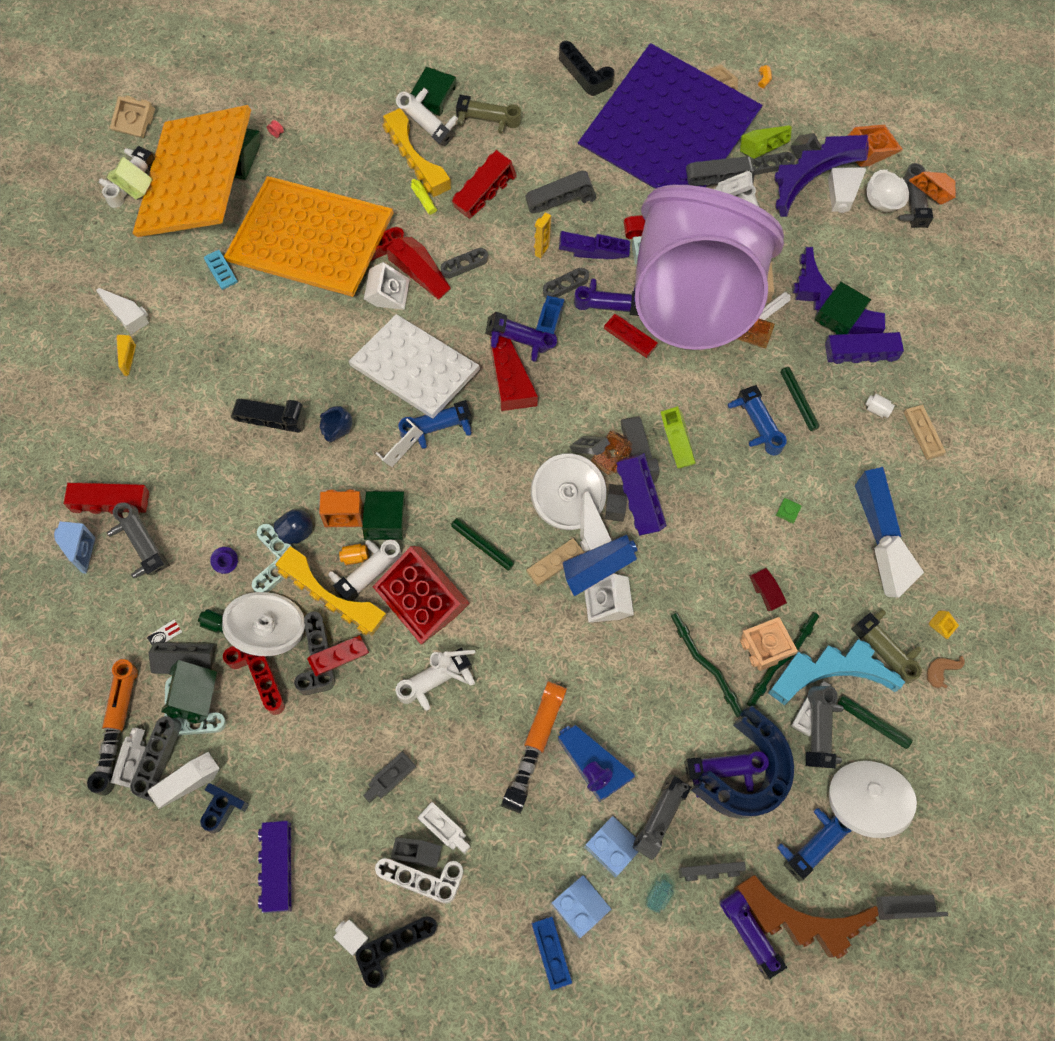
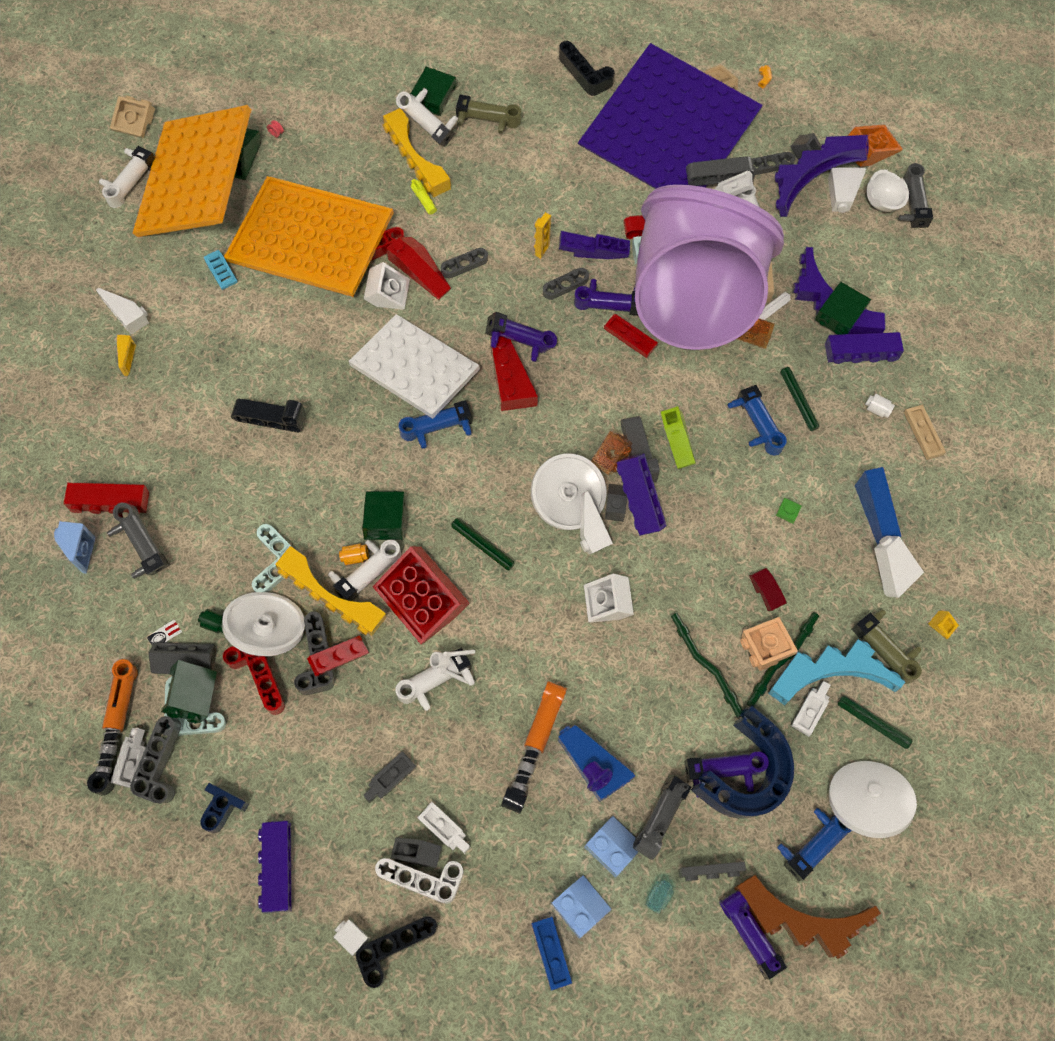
(130, 178): yellowish green panel -> none
(184, 780): white slope -> none
(224, 560): dark purple piece -> none
(293, 526): dark blue hair -> none
(335, 423): dark blue hair -> none
(341, 508): orange brick -> none
(402, 446): white piece -> none
(484, 184): red wedge -> none
(550, 314): blue slope -> none
(553, 563): tan plate -> none
(561, 191): dark grey beam -> none
(590, 445): dark grey plate -> none
(598, 563): blue slope -> none
(764, 140): lime slope -> none
(823, 705): dark grey piece -> none
(907, 907): dark grey panel -> none
(936, 185): orange slope -> none
(937, 667): medium nougat piece -> none

